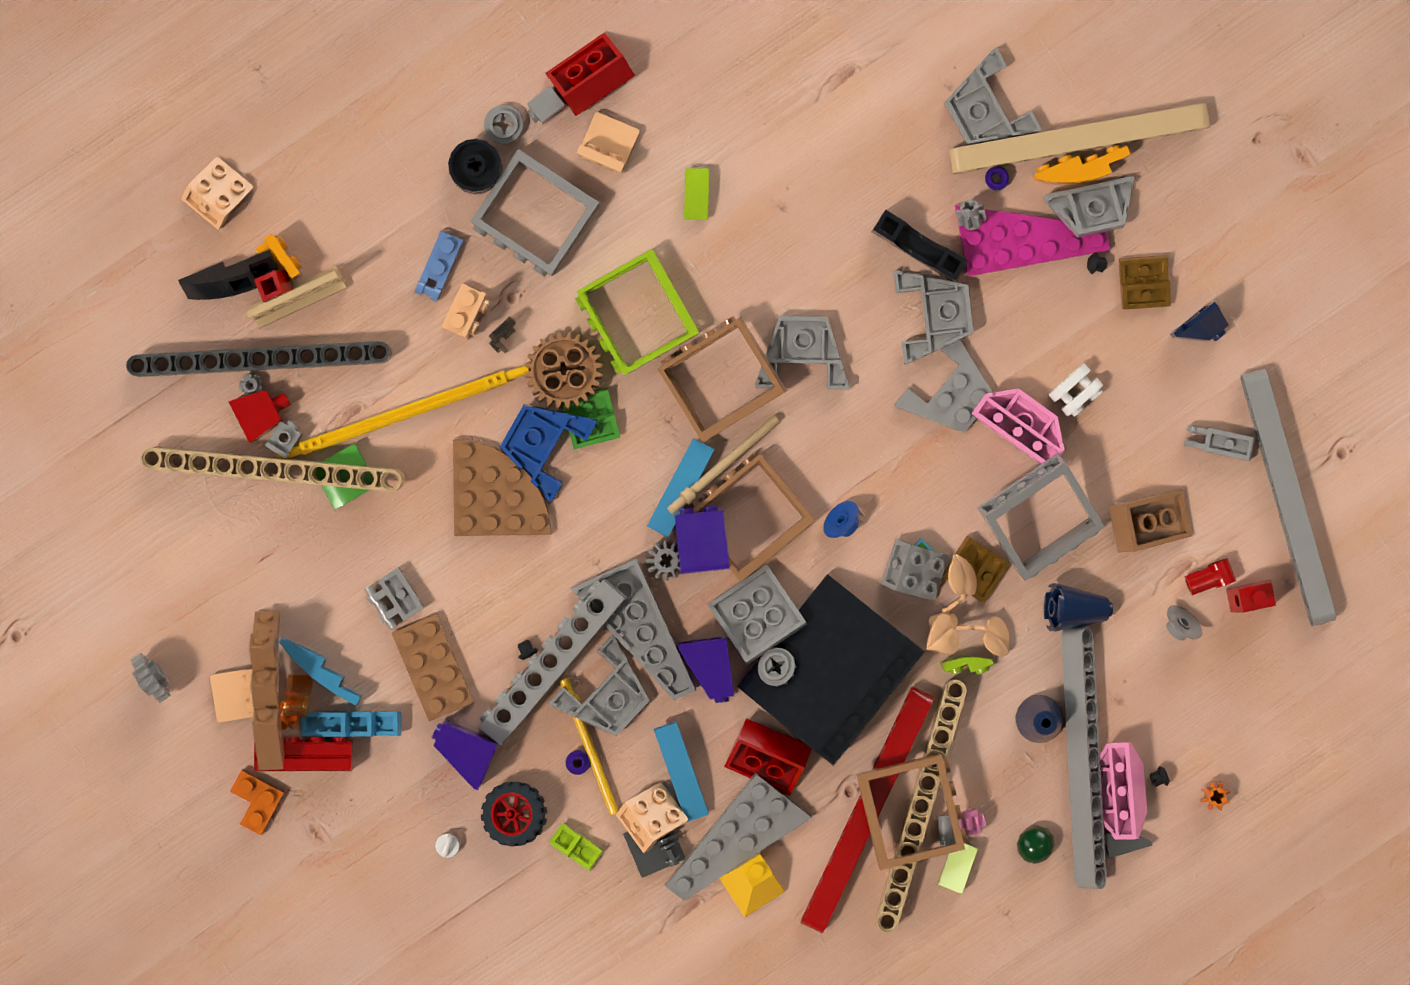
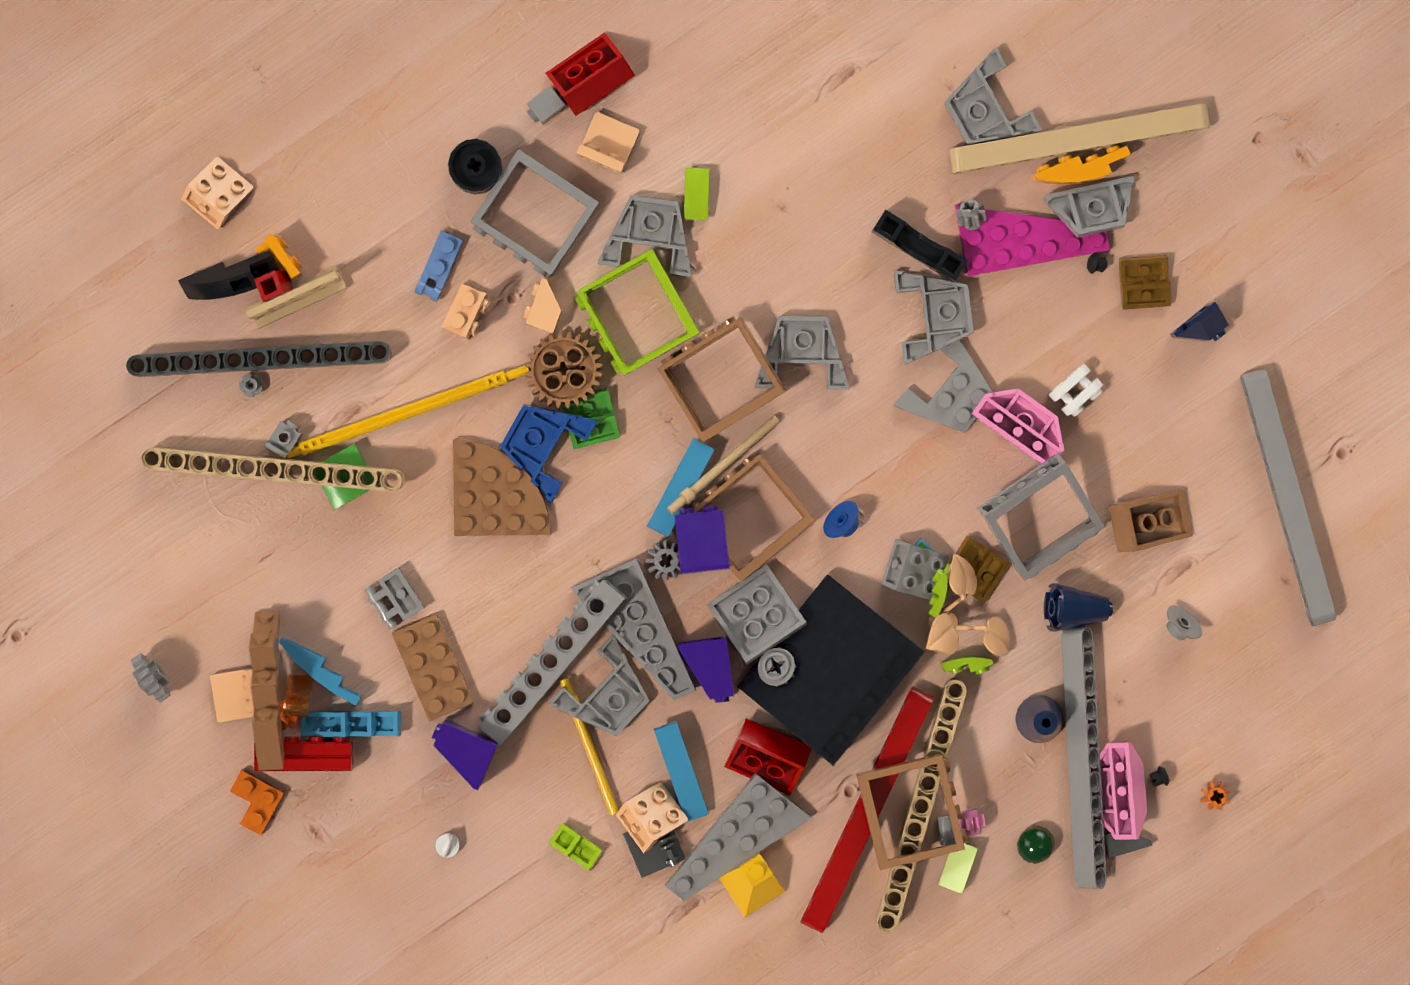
(259, 413): red torso -> none
(491, 813): black wheel -> none
(504, 330): clear smoke bracket -> none
(512, 116): light grey gear -> none
(526, 650): black piece -> none
(545, 309): none -> light nougat slope
(577, 770): dark purple plate -> none
(649, 224): none -> light grey wing
(941, 590): none -> lime slope
(1004, 178): dark purple plate -> none
(1215, 575): red piece -> none
(1222, 443): light grey hinge -> none
(1251, 597): red torso -> none

